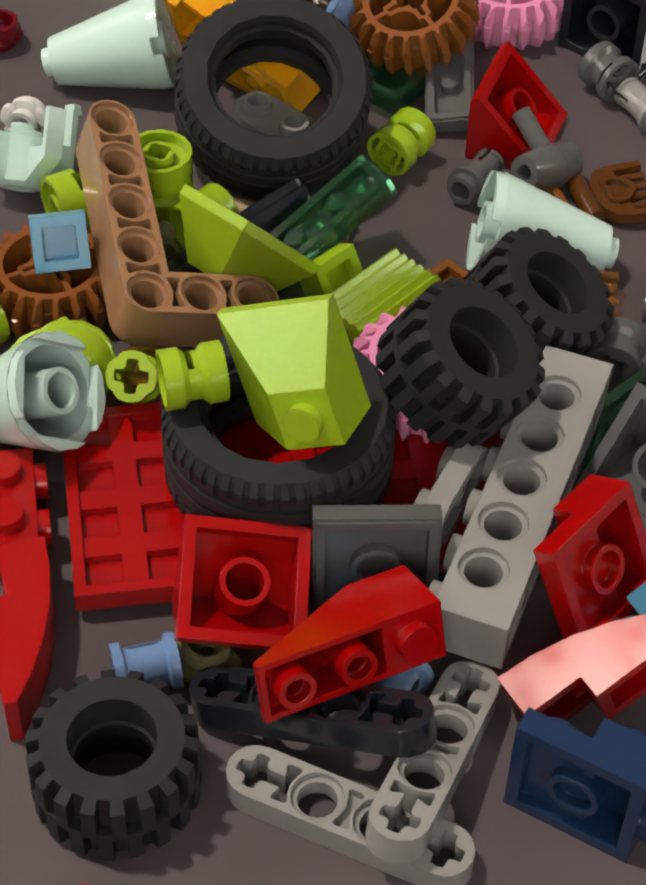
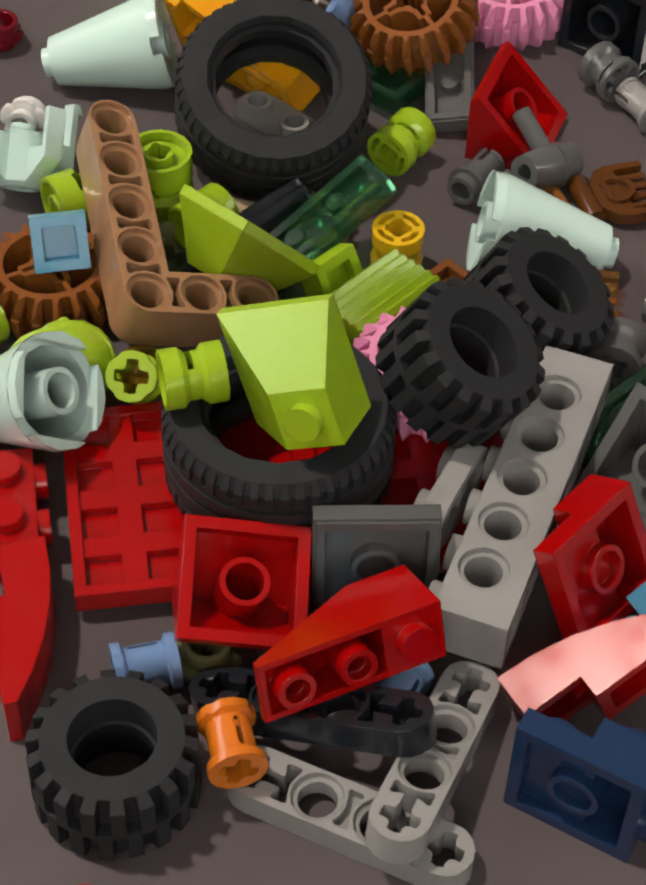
(231, 743): none -> orange bush
(400, 231): none -> yellow wheel

